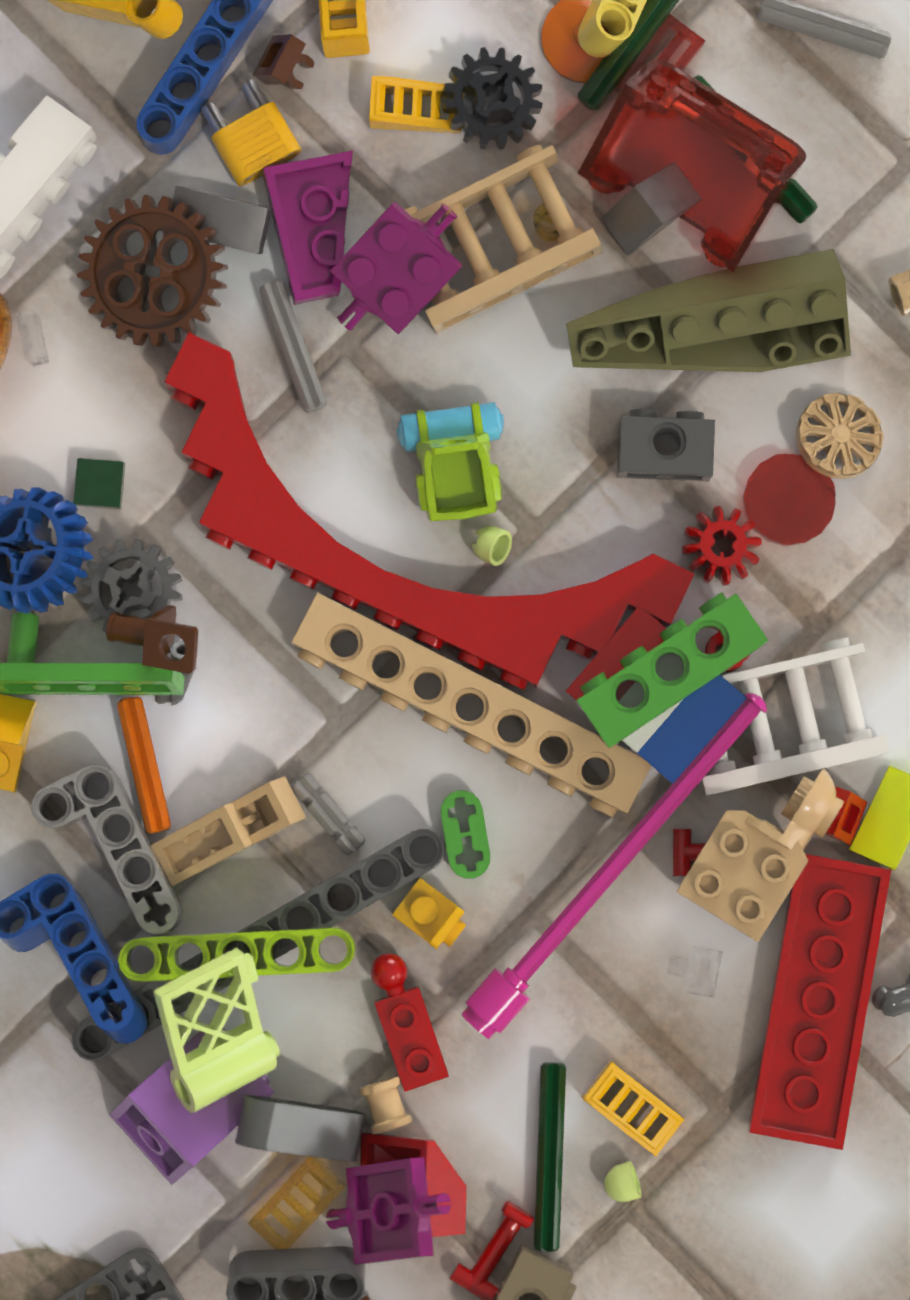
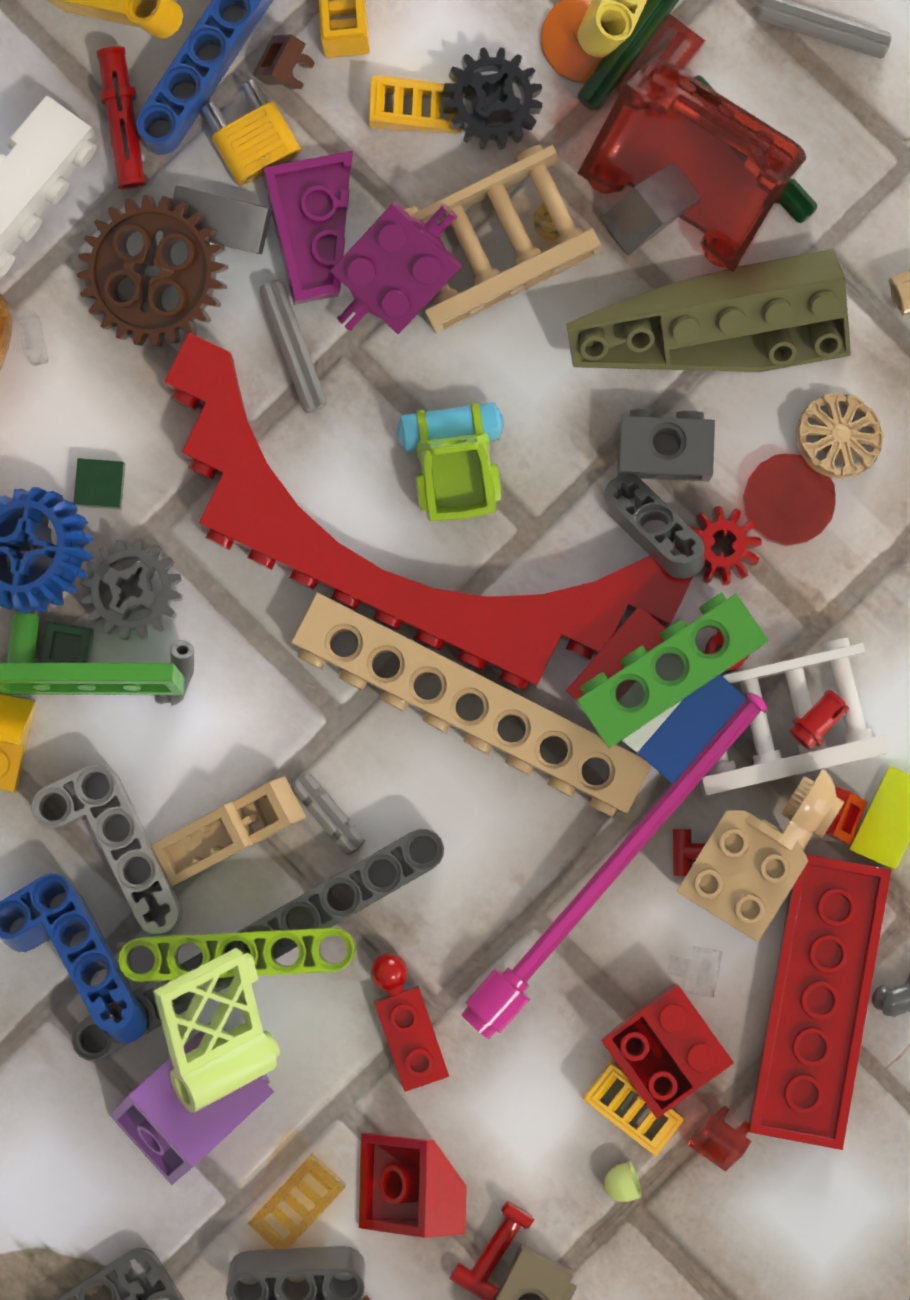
(66, 643): none -> dark green tile
(113, 65): none -> red pin
(143, 764): orange axle -> none
(156, 637): reddish brown bracket -> none
(300, 1128): dark grey beam -> none
(385, 1105): tan bush -> none
(389, 1211): magenta plate -> none
(430, 915): yellow bracket -> none
(454, 838): bright green beam -> none
(492, 545): yellowish green hinge -> none
(549, 1157): dark green axle -> none
(658, 544): none -> dark grey beam
(666, 1050): none -> red slope
(719, 1140): none -> clear red tile
(818, 720): none -> red pin

